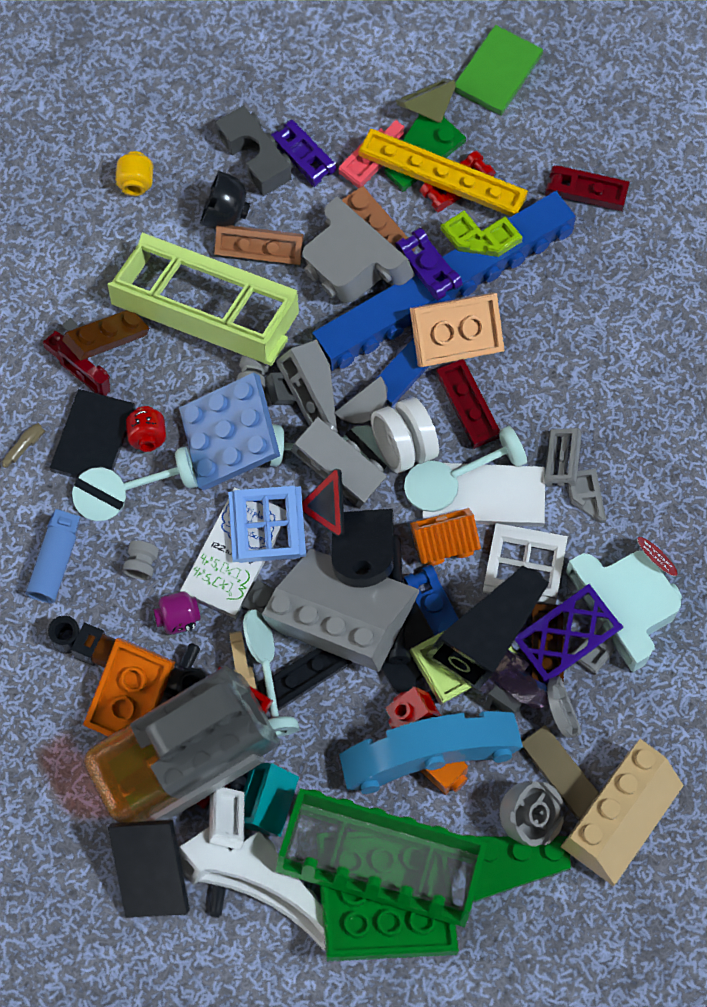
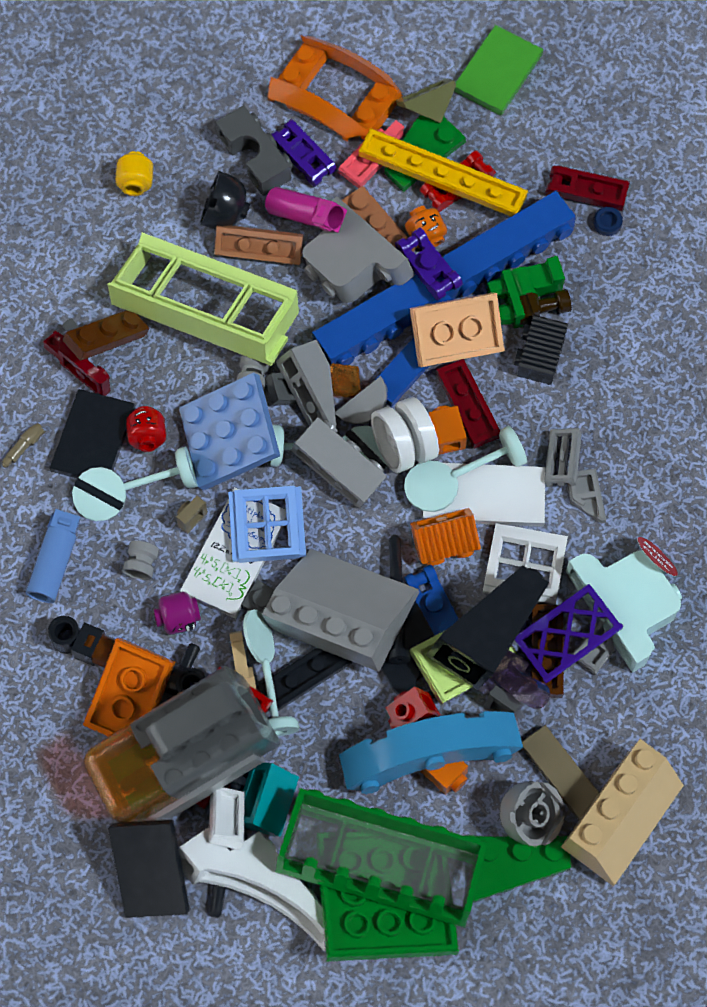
(191, 514): none -> dark tan plate
(302, 69): none -> orange wedge
(305, 209): none -> dark pink piece
(326, 503): piece -> none
(345, 380): none -> clear orange plate
(365, 545): black tile -> none
(430, 222): none -> orange head
(448, 429): none -> orange brick
(491, 241): lime tile -> none
(524, 286): none -> green hips
(542, 349): none -> black brick
(562, 708): light grey tile -> none
(608, 221): none -> dark blue tile

